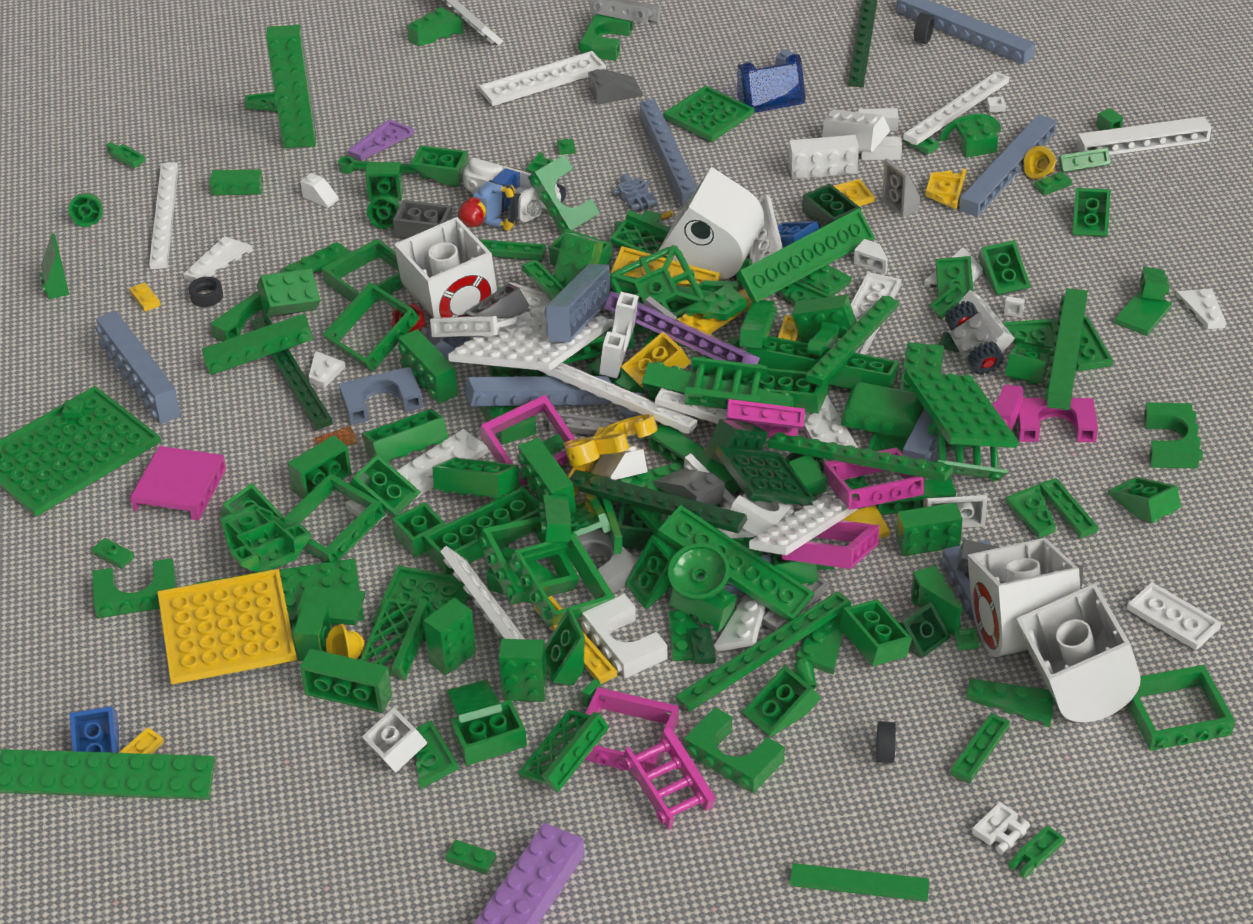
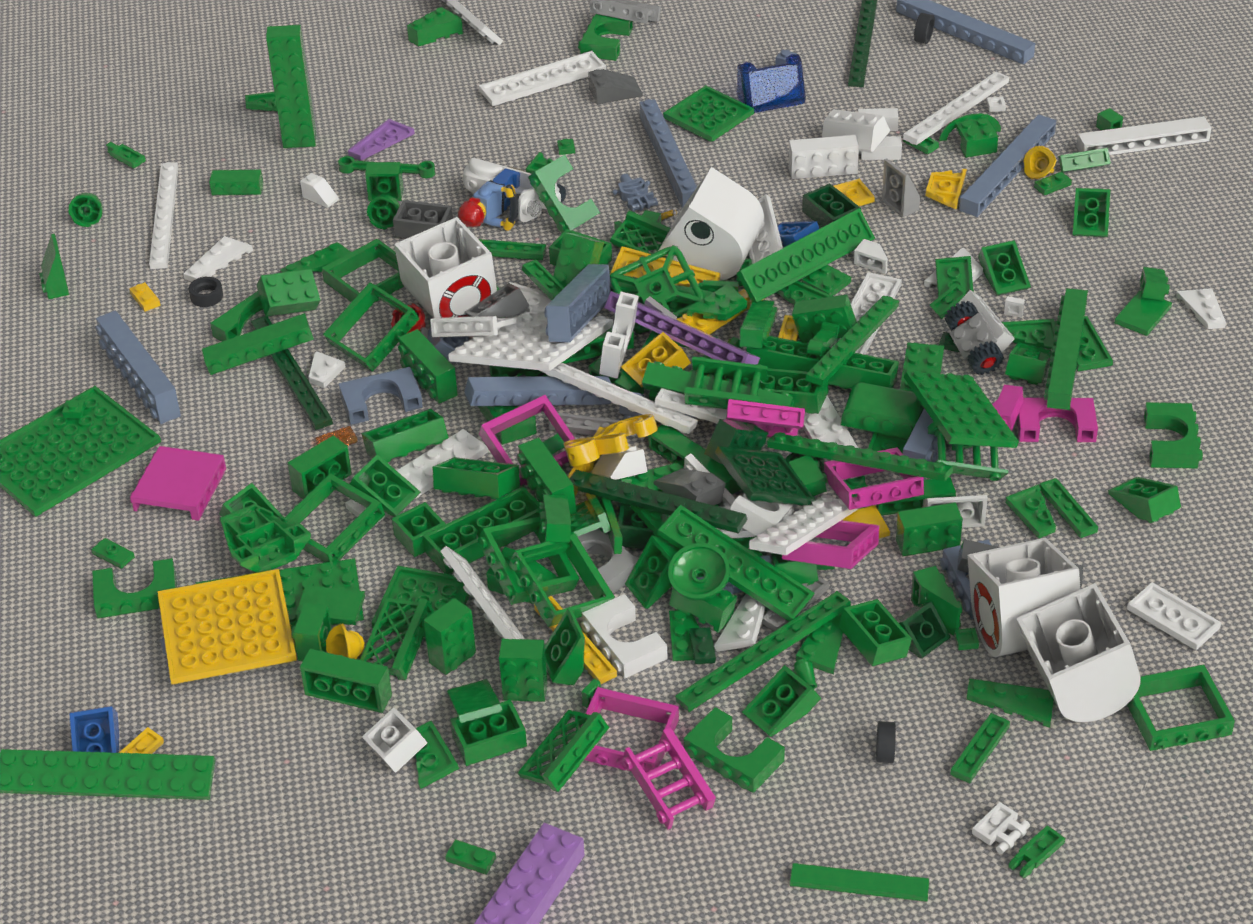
(441, 164): green slope -> none

